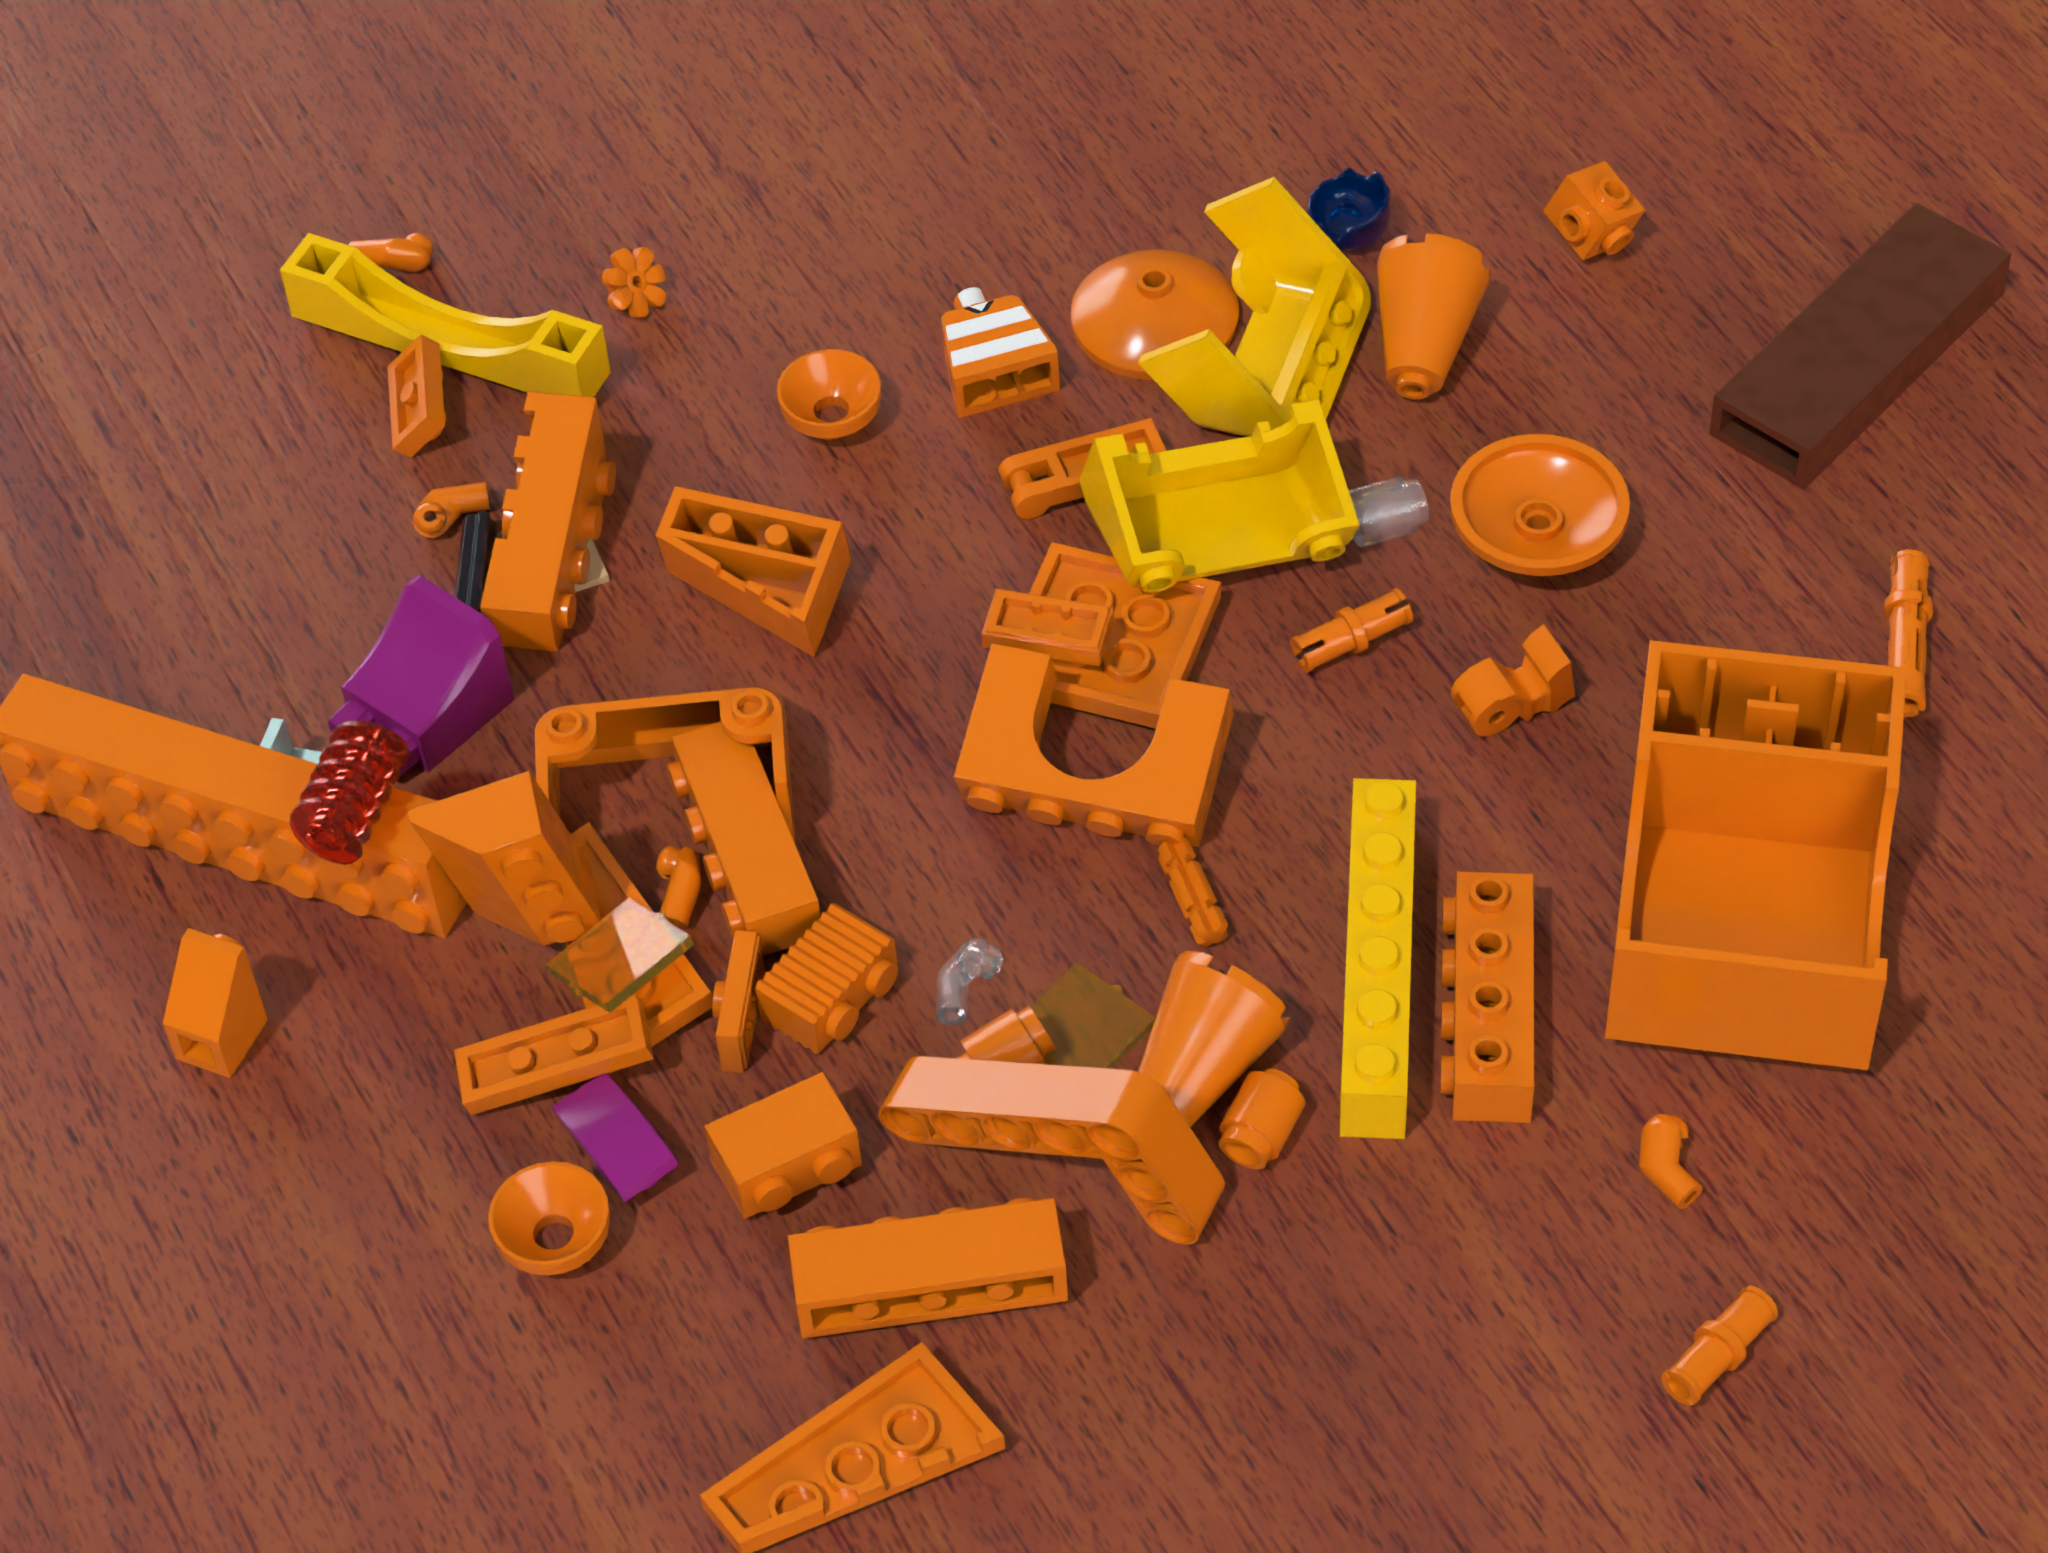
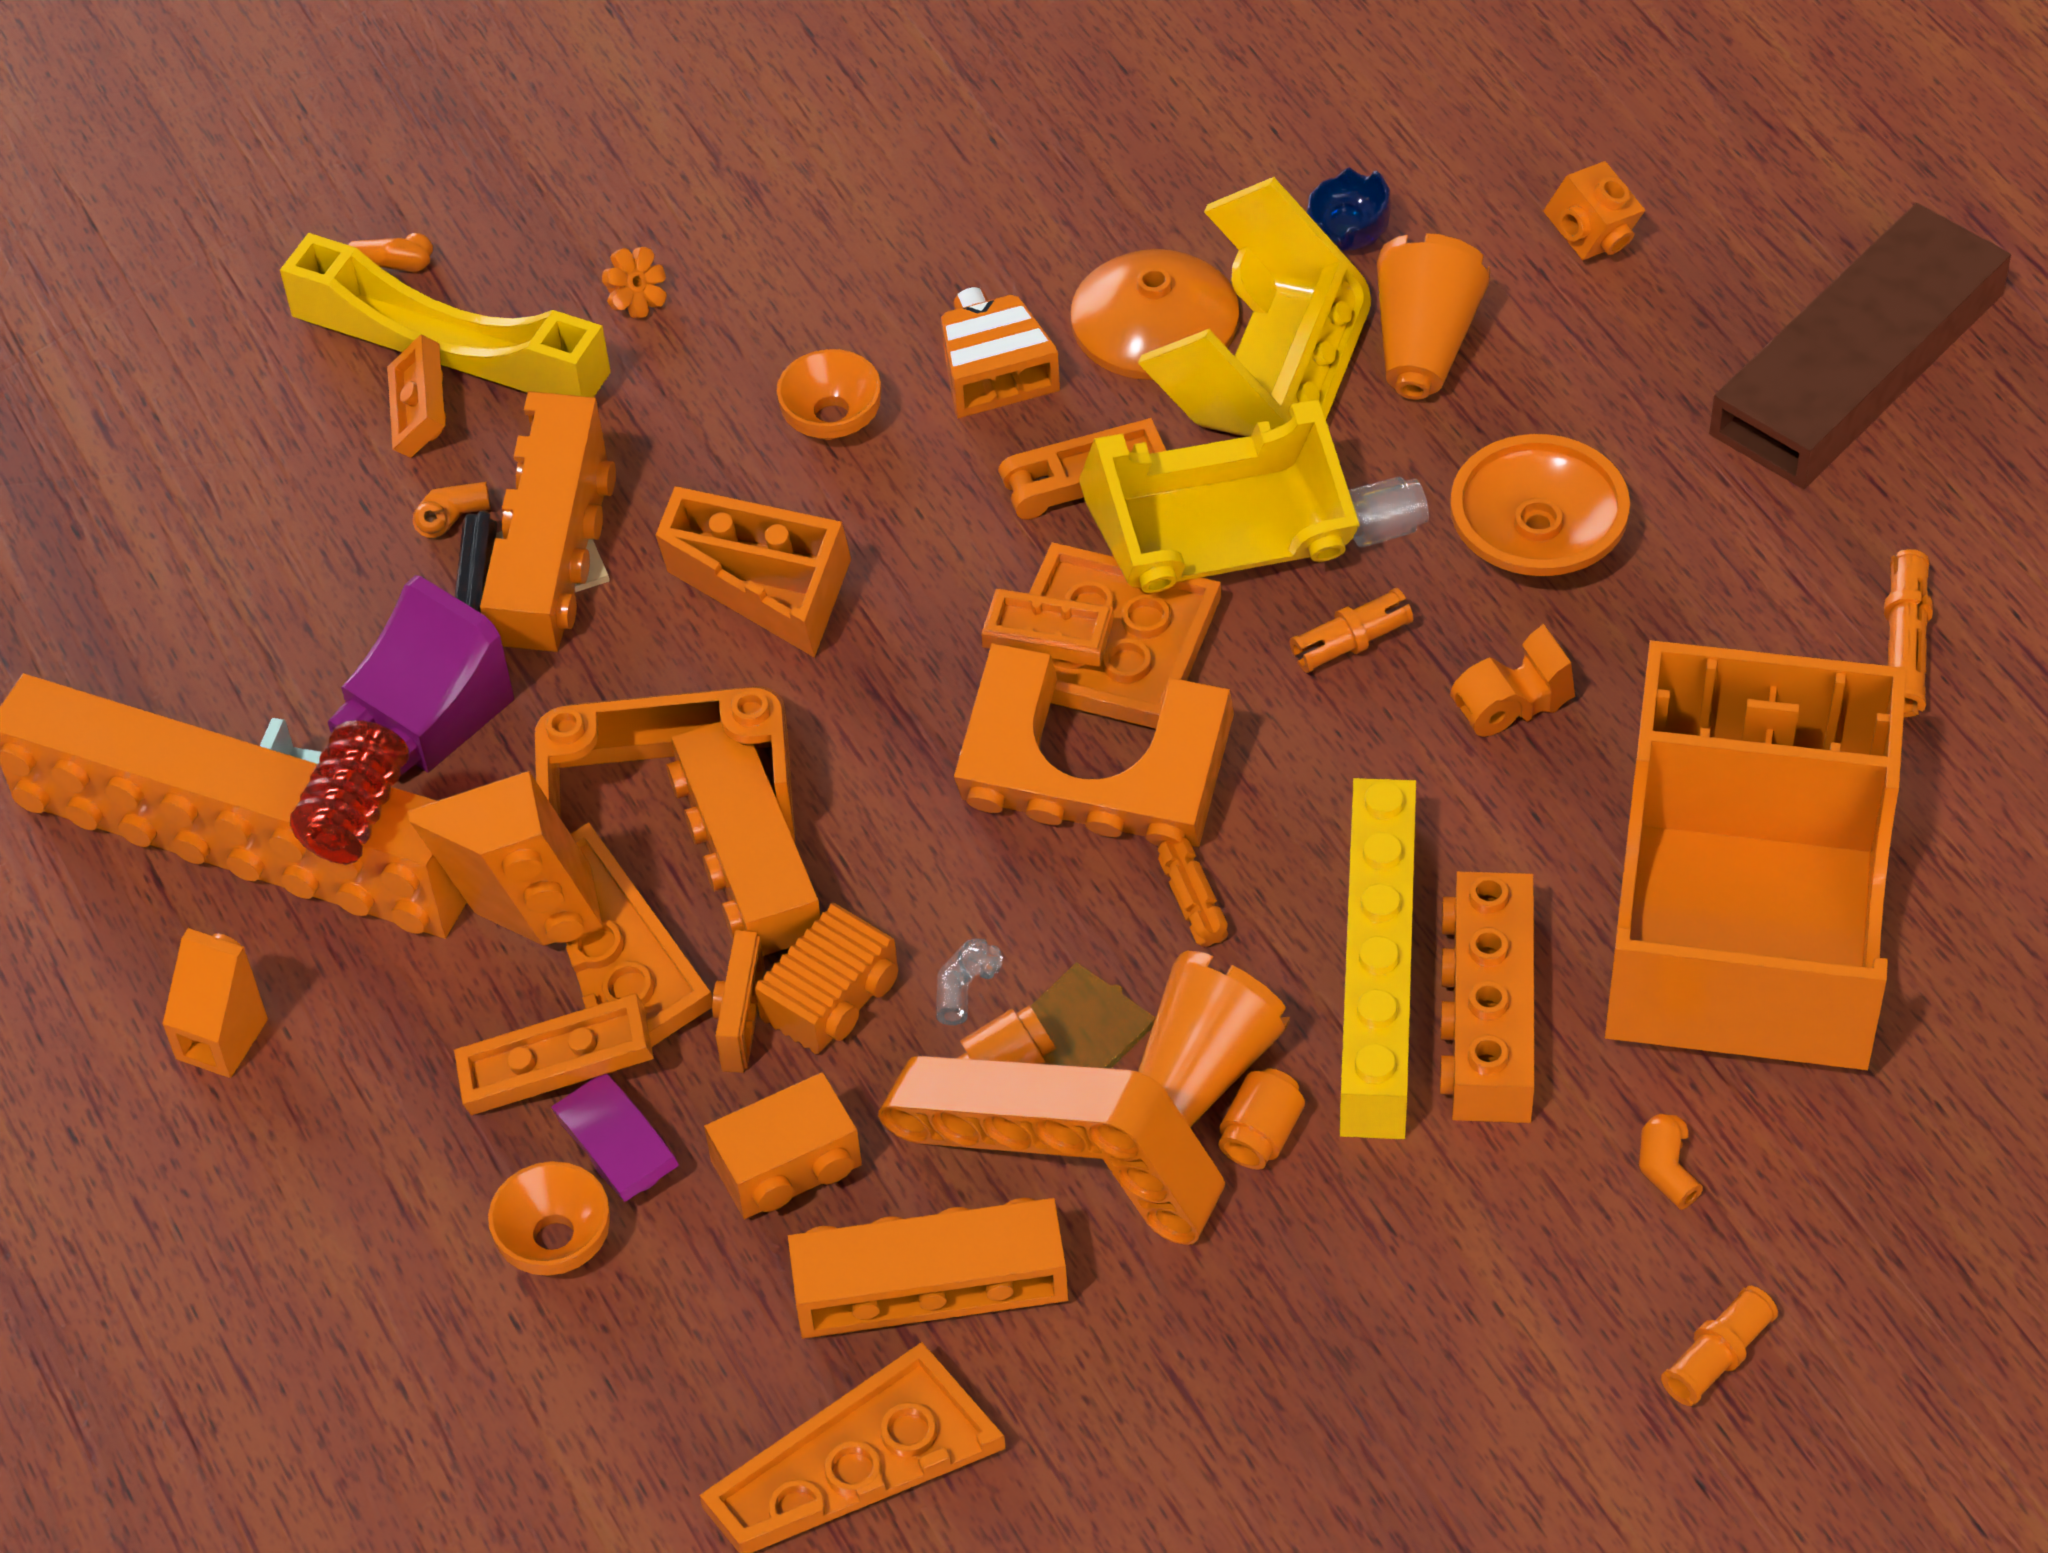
(619, 955): clear yellow piece -> none
(684, 872): orange arm -> none

